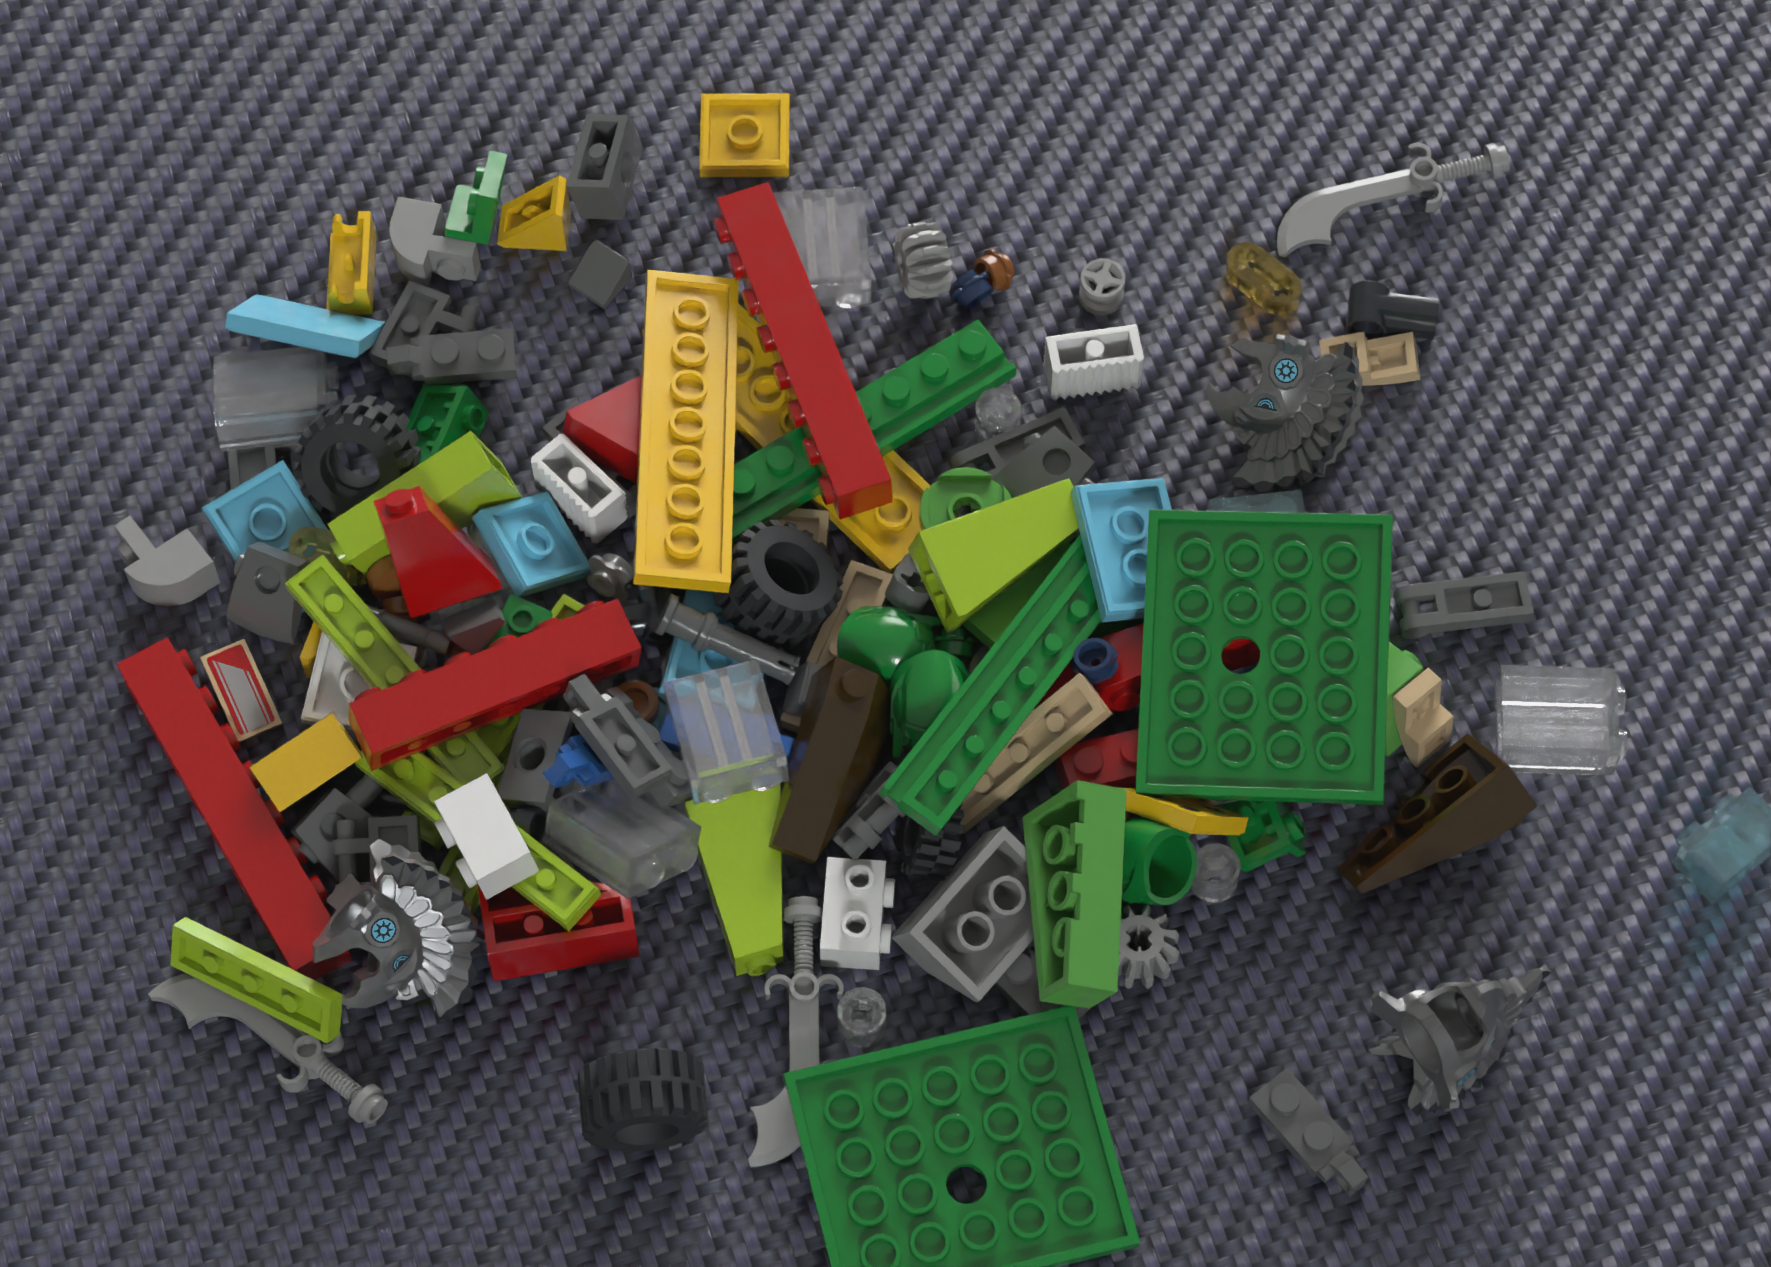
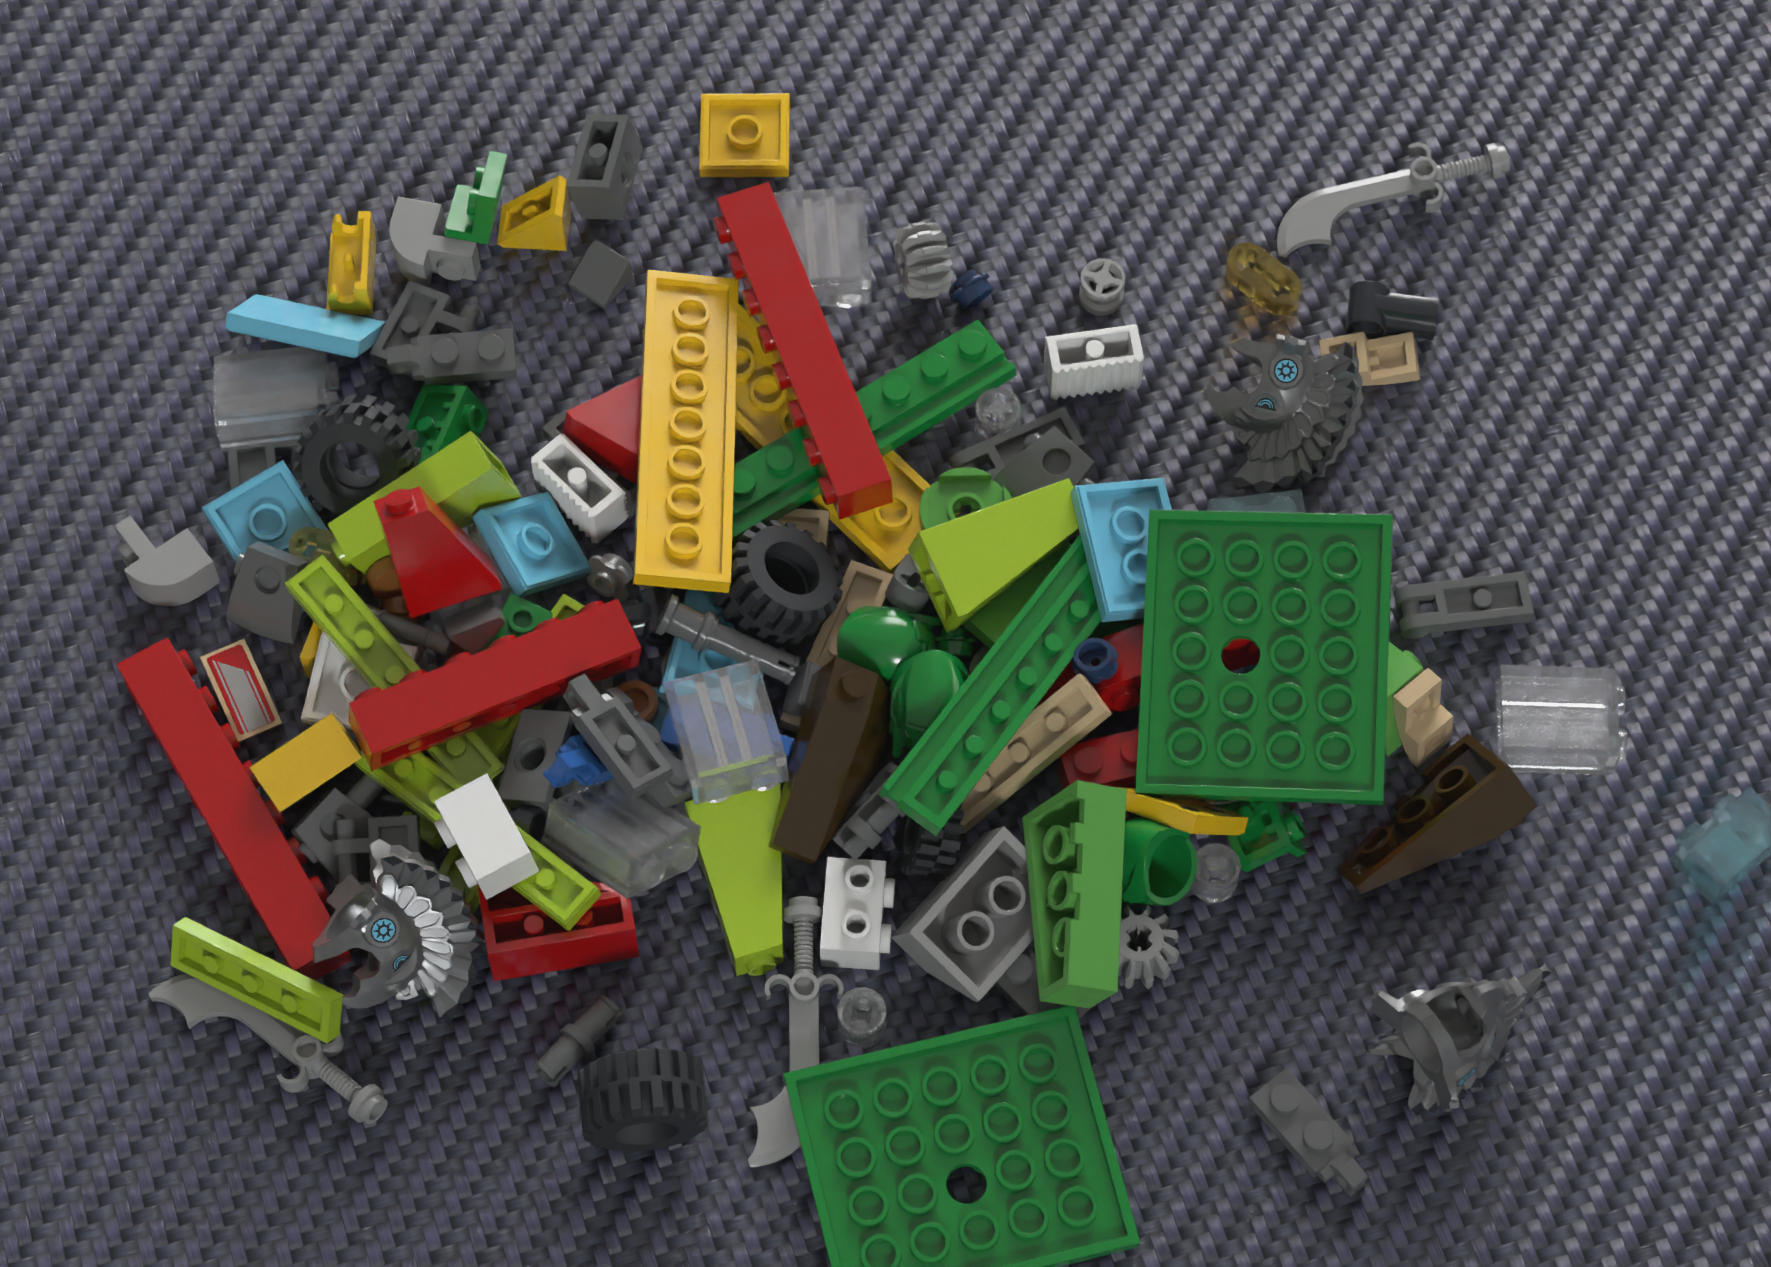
(577, 1041): none -> dark grey pin
(998, 267): dark orange plate -> none

